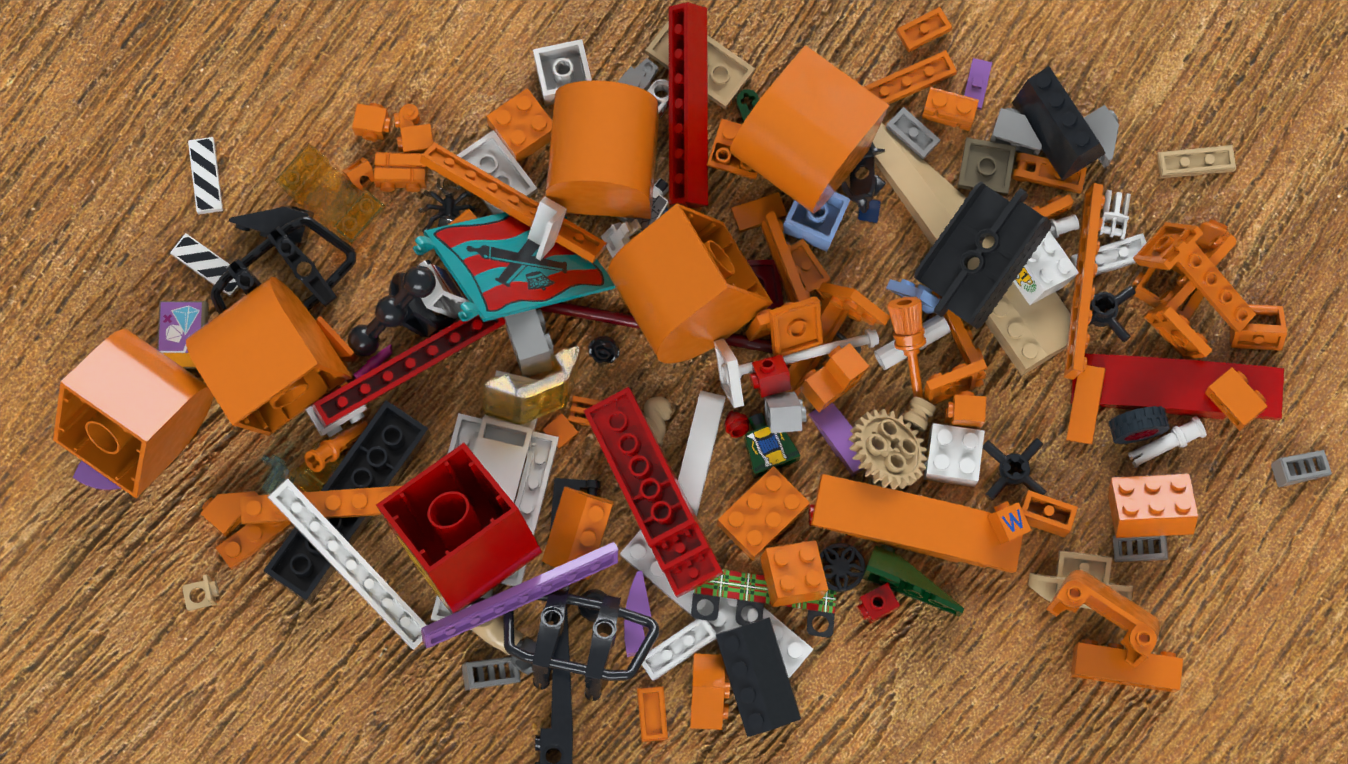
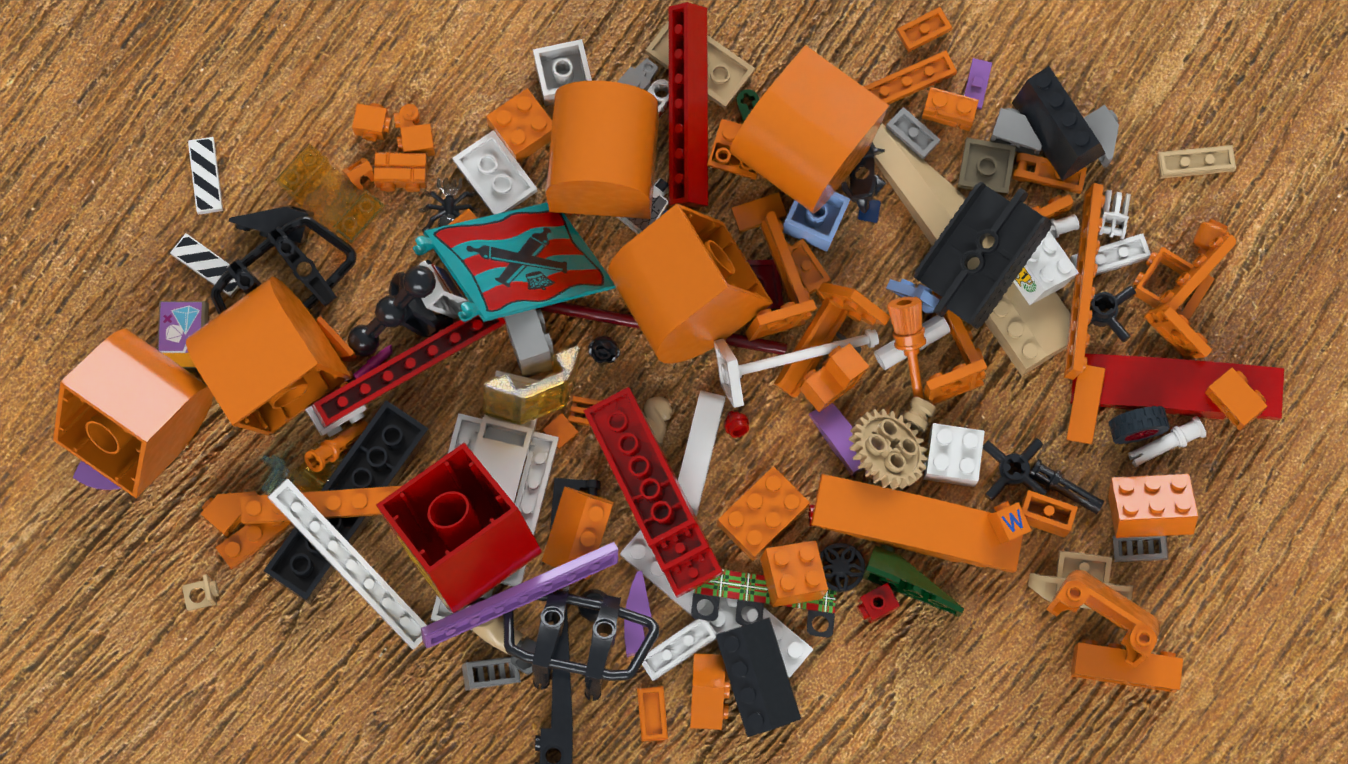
(507, 199): orange plate -> none
(546, 225): white panel -> none
(619, 235): white plate -> none
(768, 448): torso -> none
(770, 376): red brick -> none
(784, 412): light grey hinge -> none
(796, 327): orange tile -> none
(966, 411): orange brick -> none
(1054, 477): none -> black pin
(1176, 245): orange bracket -> none
(1262, 335): orange tile -> none
(1285, 472): light grey slope -> none

